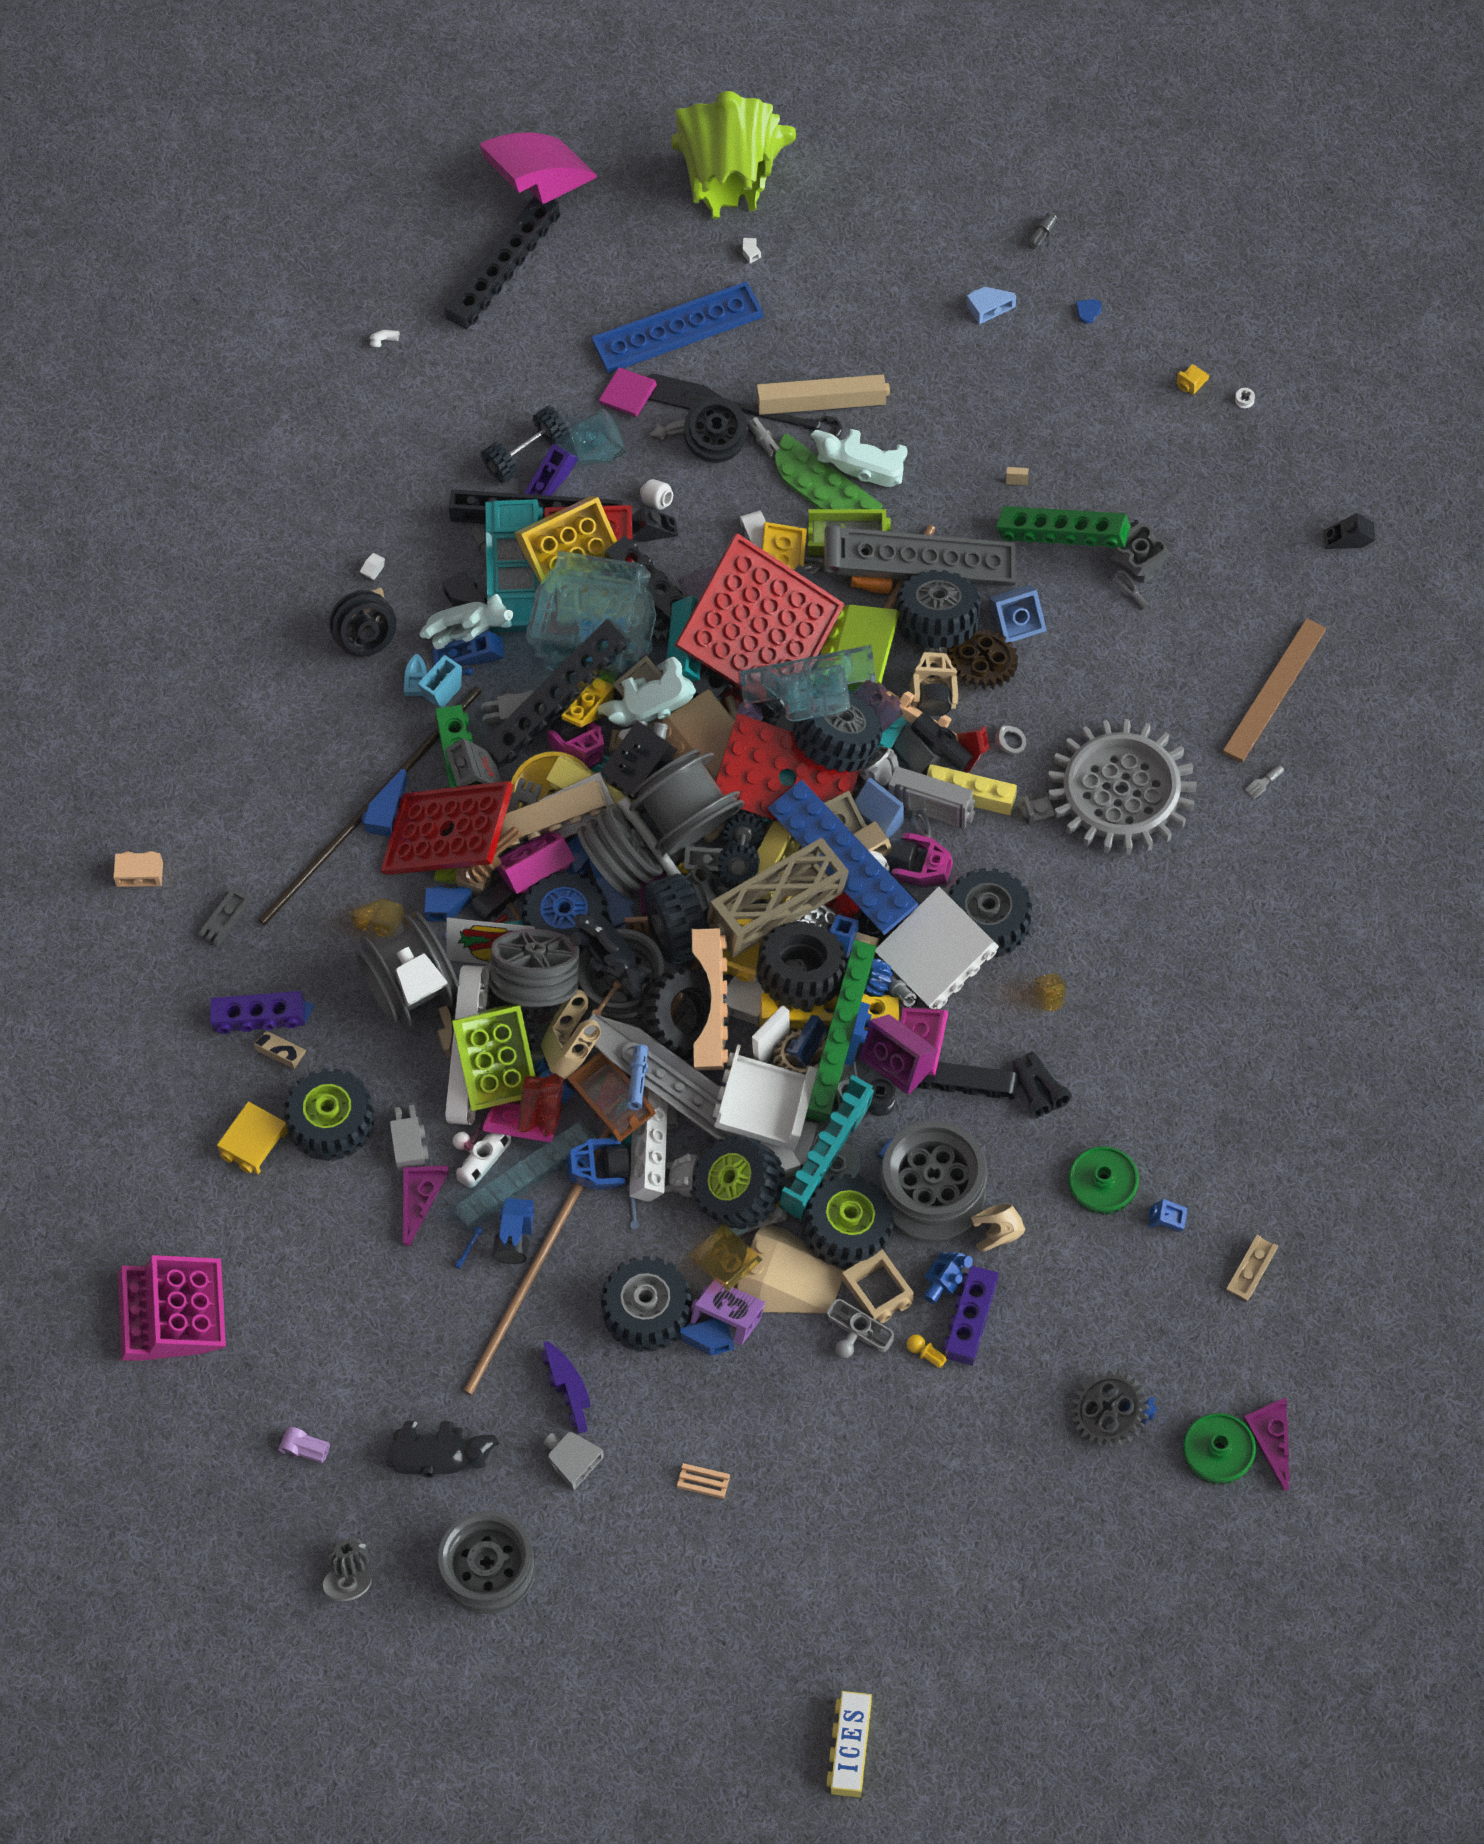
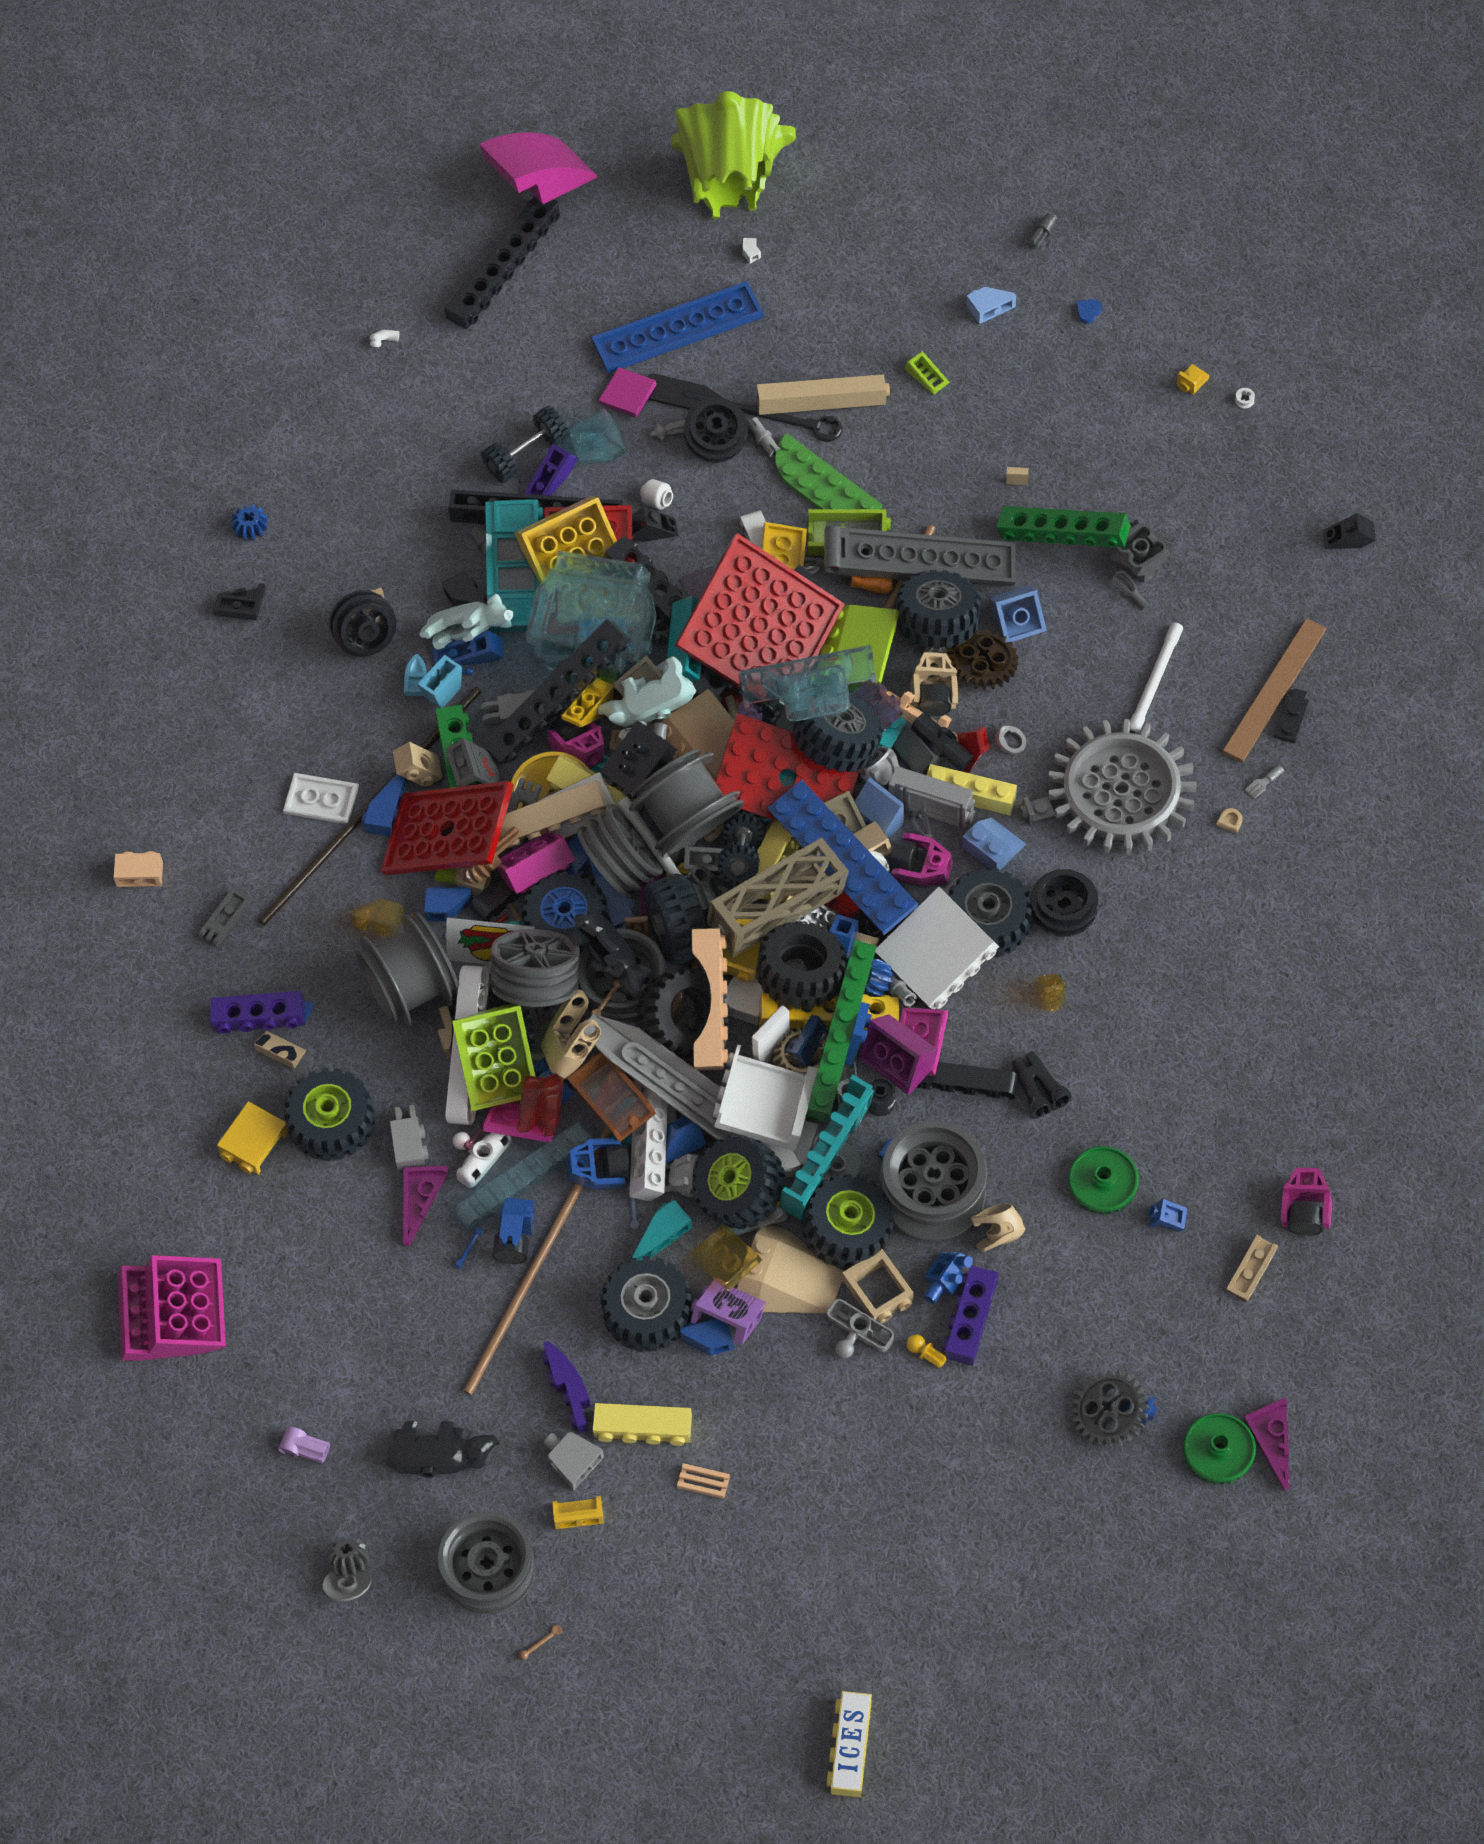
(240, 603): none -> black wing
(249, 522): none -> blue gear
(320, 798): none -> white tile
(373, 566): white piece -> none
(417, 764): none -> tan brick
(417, 977): white torso -> none
(556, 1630): none -> medium nougat hinge
(578, 1513): none -> yellow hinge
(638, 1070): medium blue pin -> none
(642, 1423): none -> light yellow brick
(666, 1227): none -> teal slope
(683, 1138): none -> blue slope
(861, 460): light aqua animal -> none
(921, 358): none -> lime slope
(991, 843): none -> medium blue slope
(1064, 921): none -> black wheel
(1169, 643): none -> white piece
(1230, 820): none -> tan tile
(1292, 716): none -> black hinge
(1306, 1217): none -> dark pink piece

